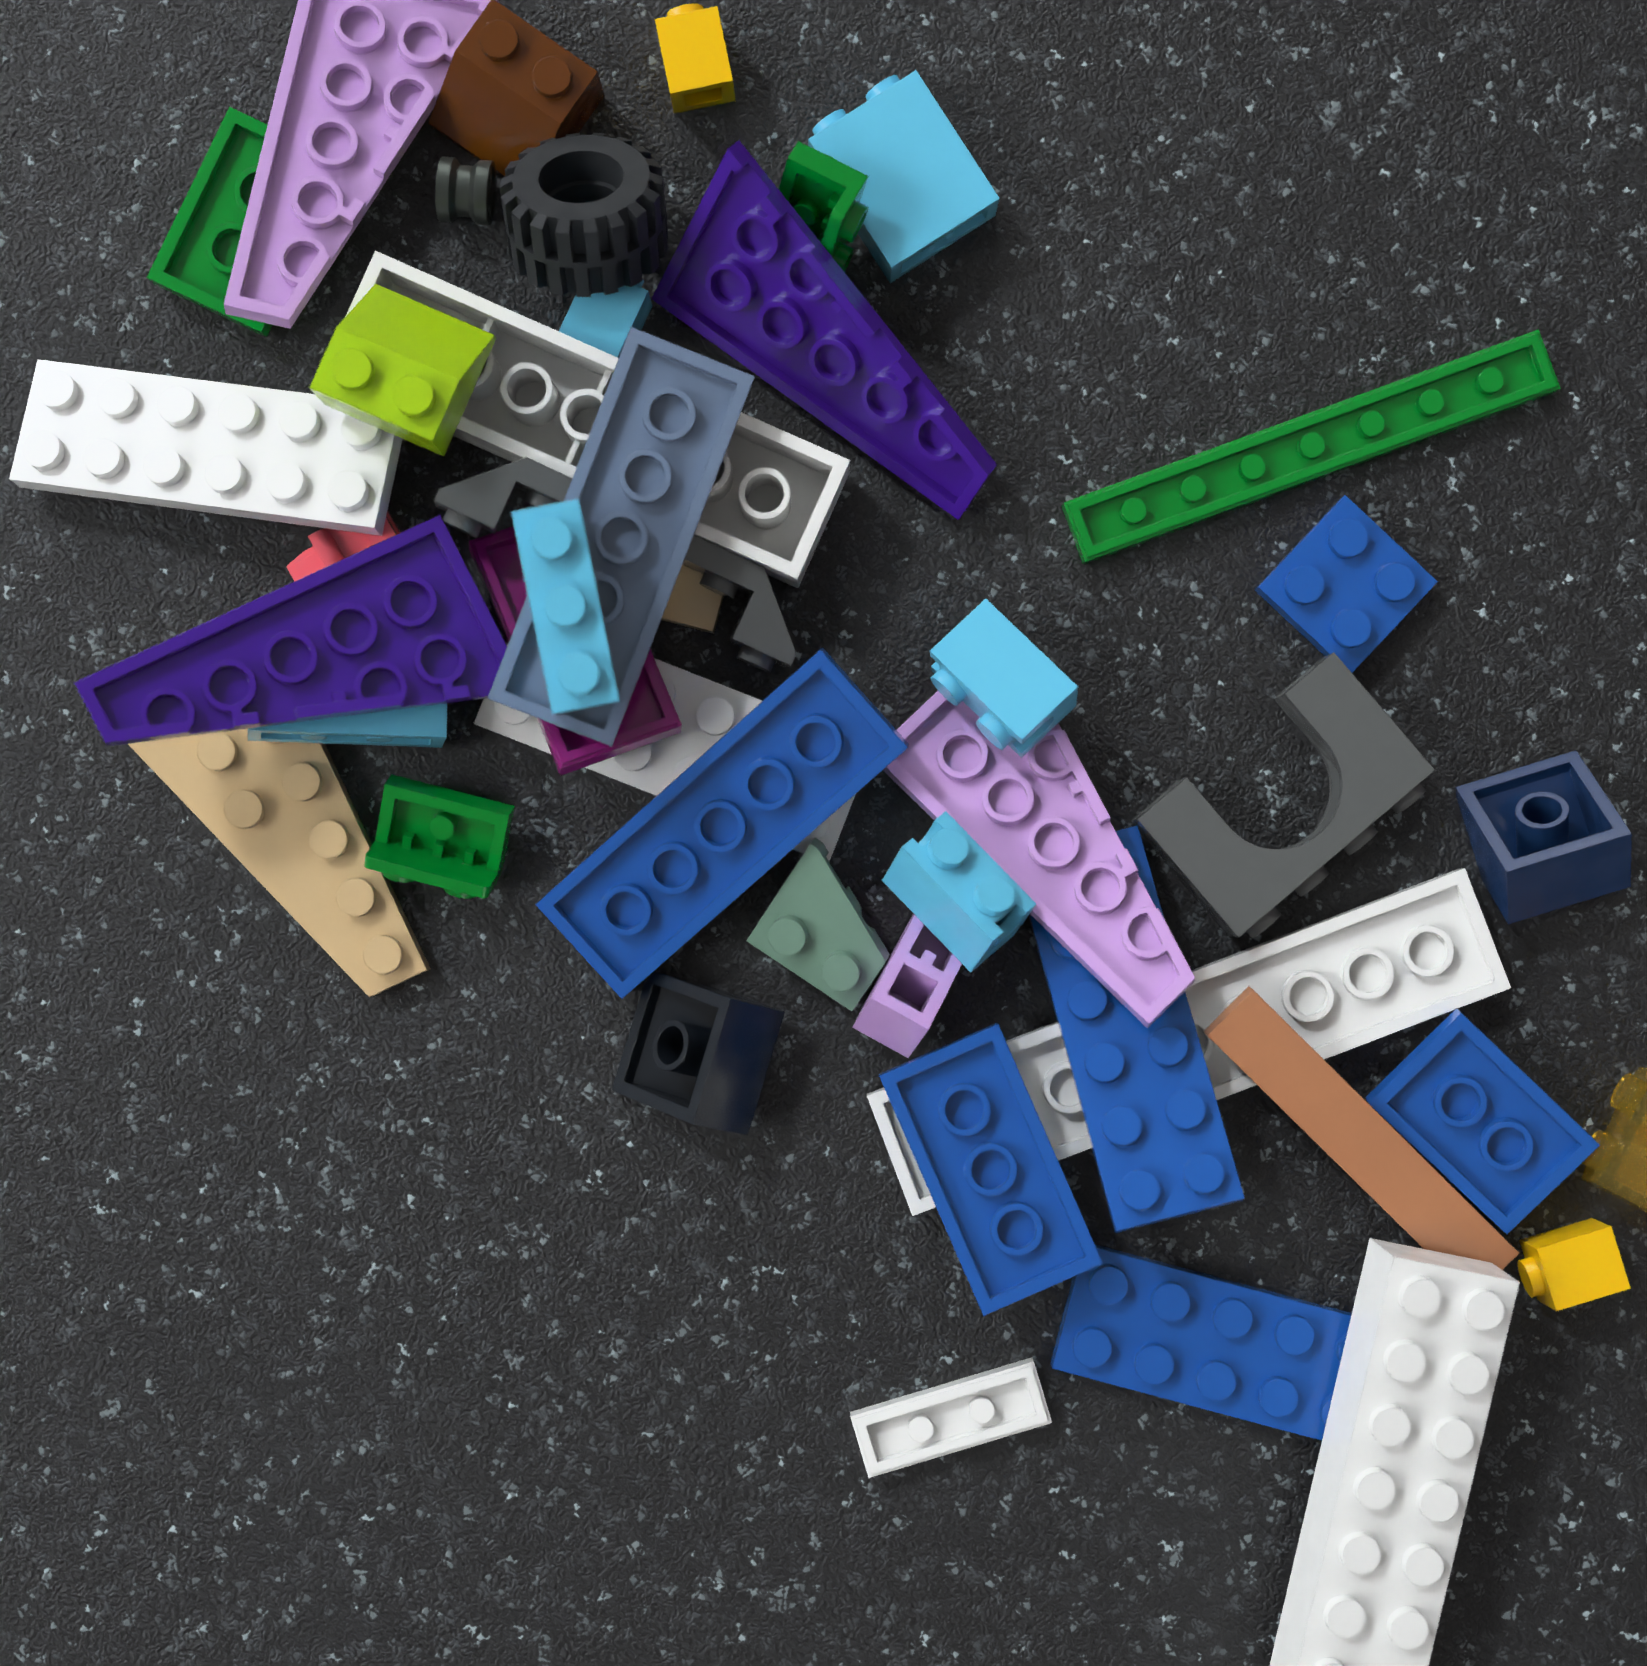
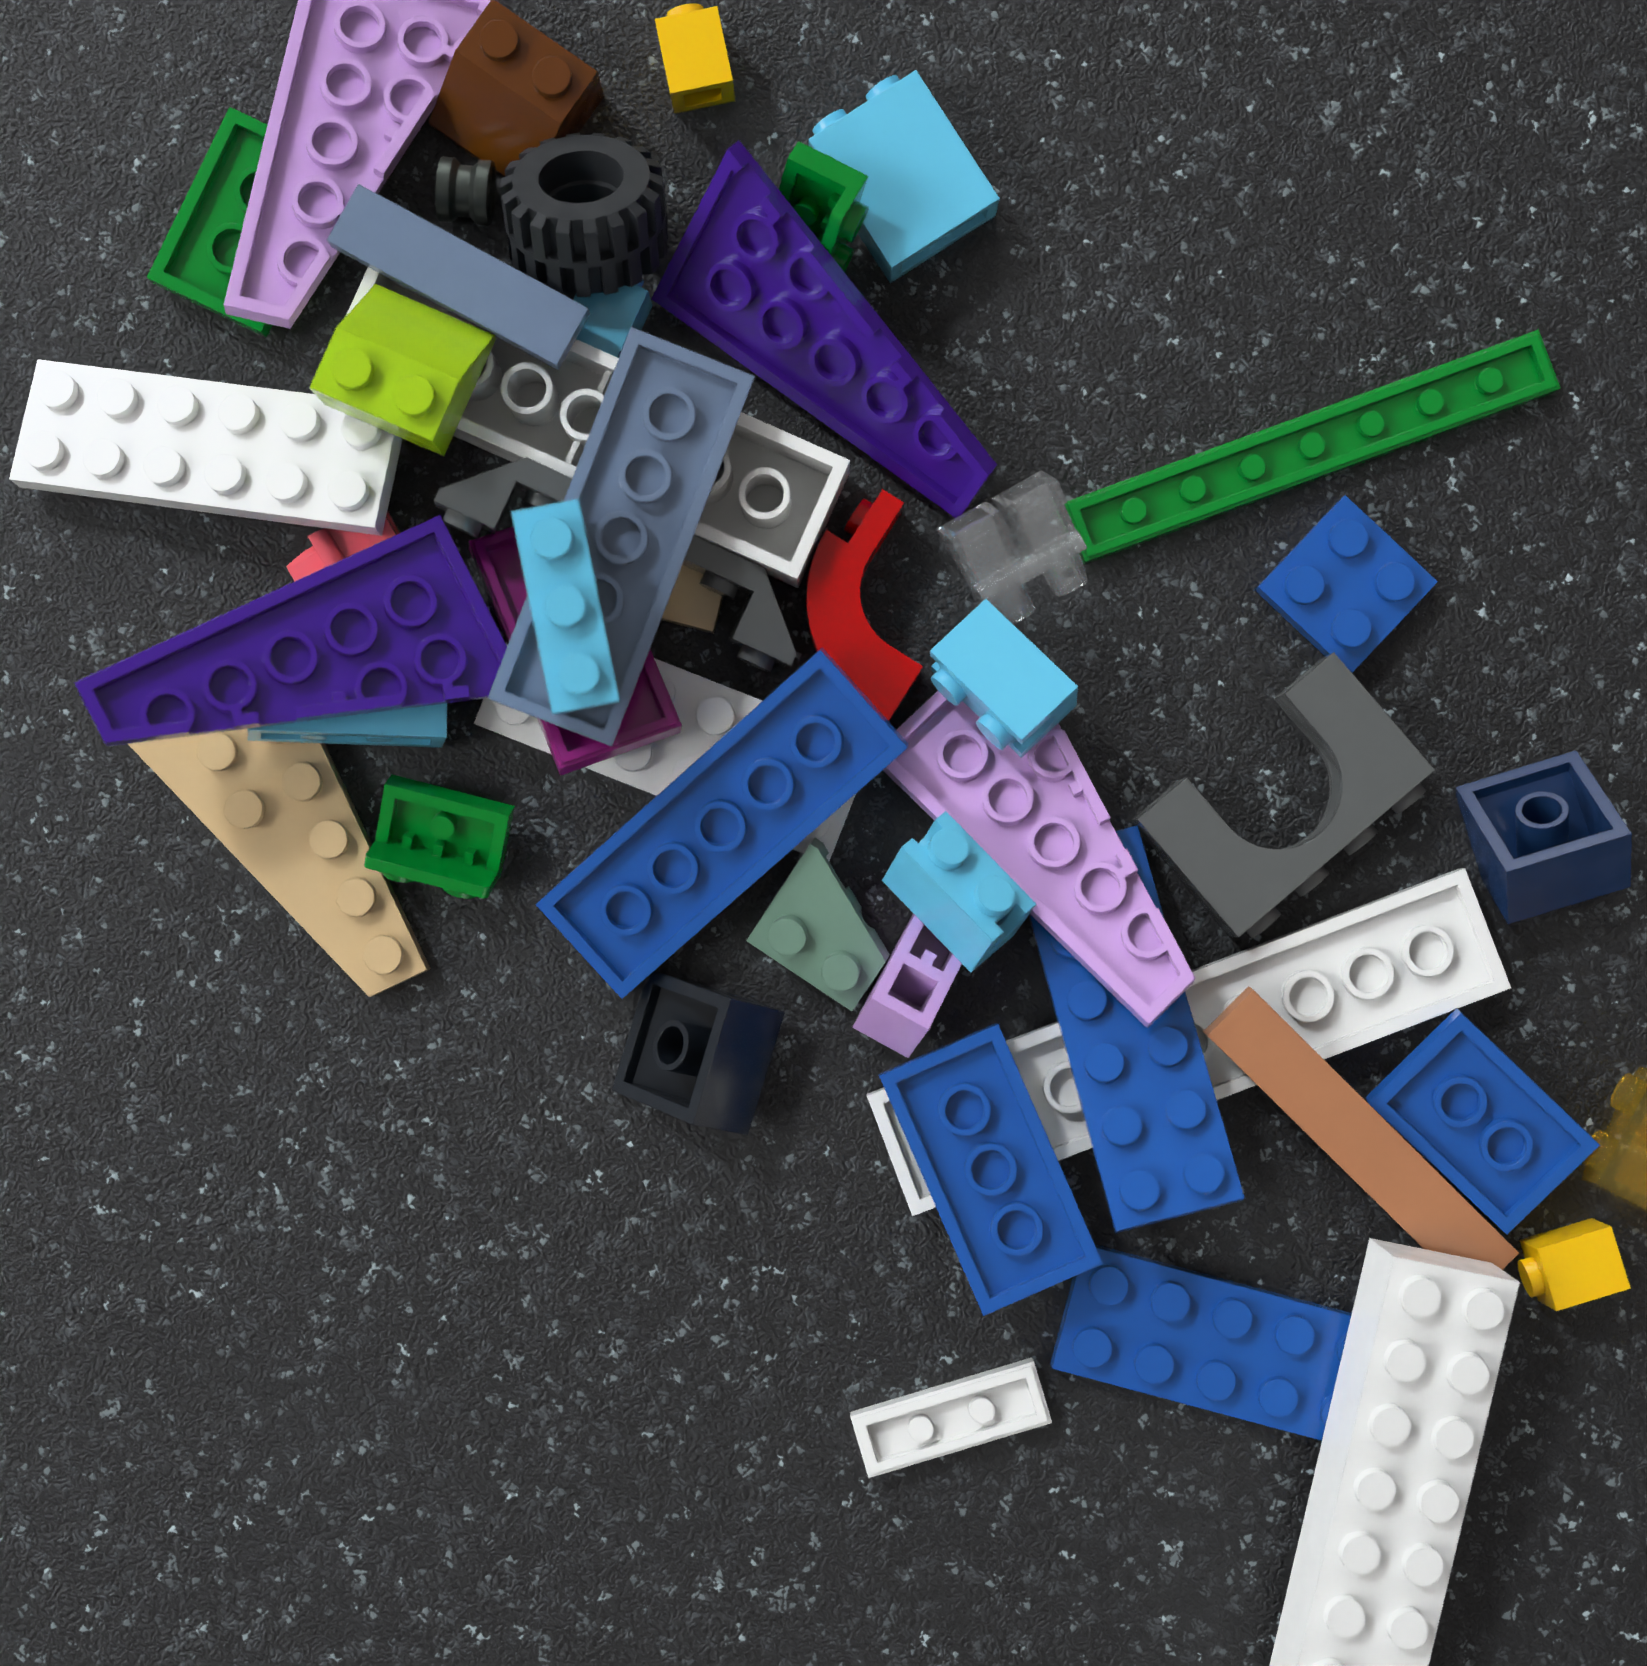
(458, 277): none -> sand blue tile
(837, 612): none -> red arch
(1043, 540): none -> clear hips

